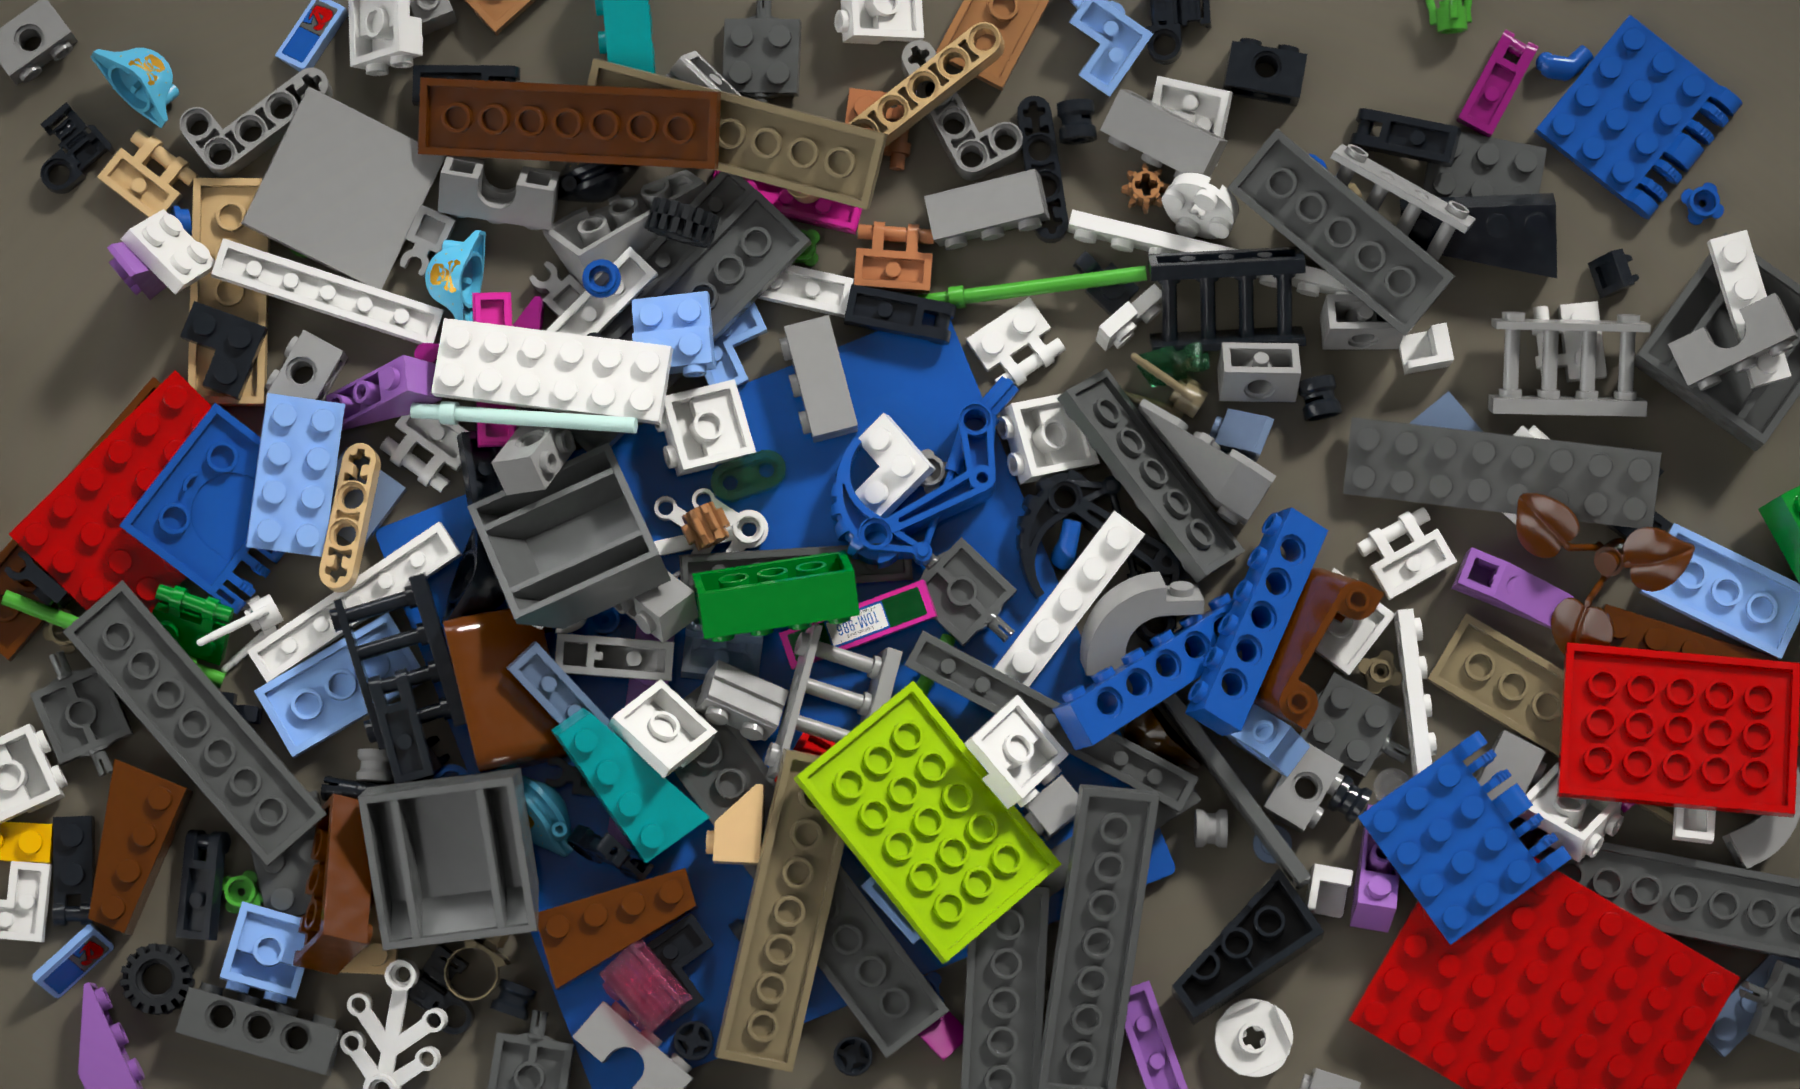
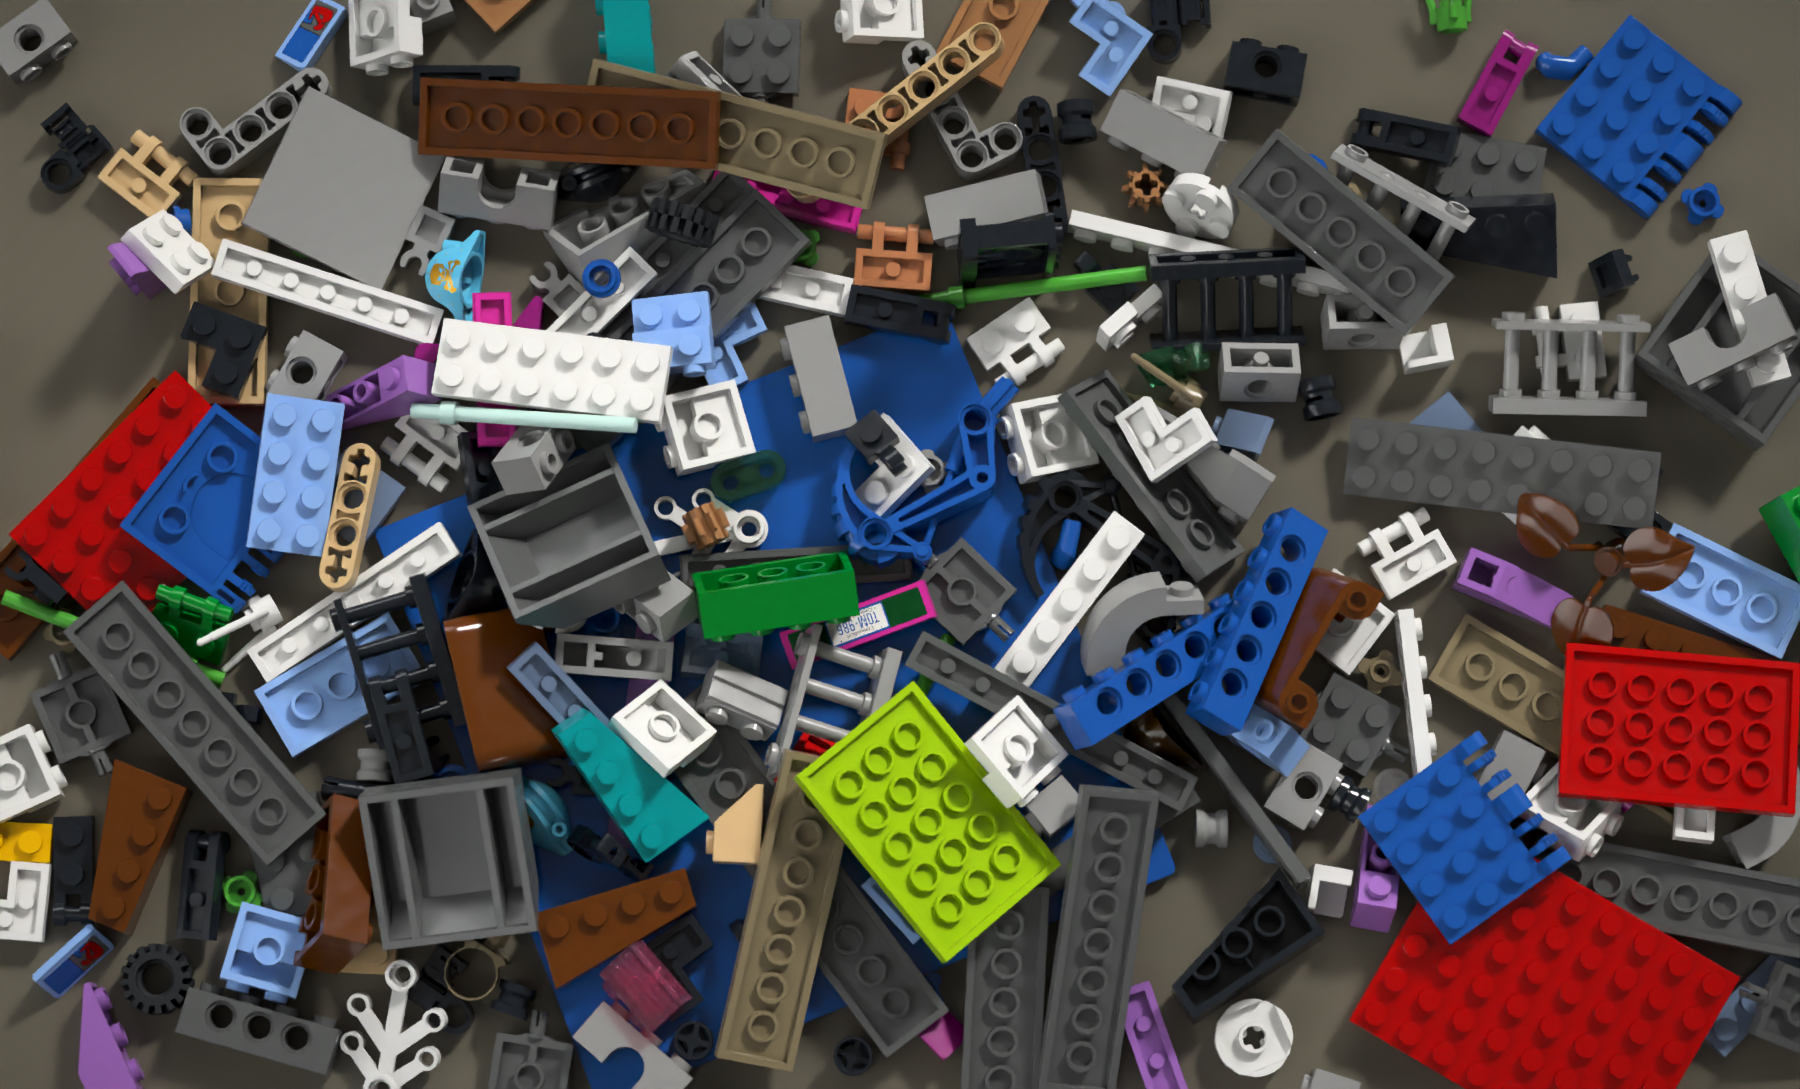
(140, 79): medium azure hat -> none
(875, 441): none -> black plate
(1032, 245): none -> black fence
(1162, 446): none -> white plate

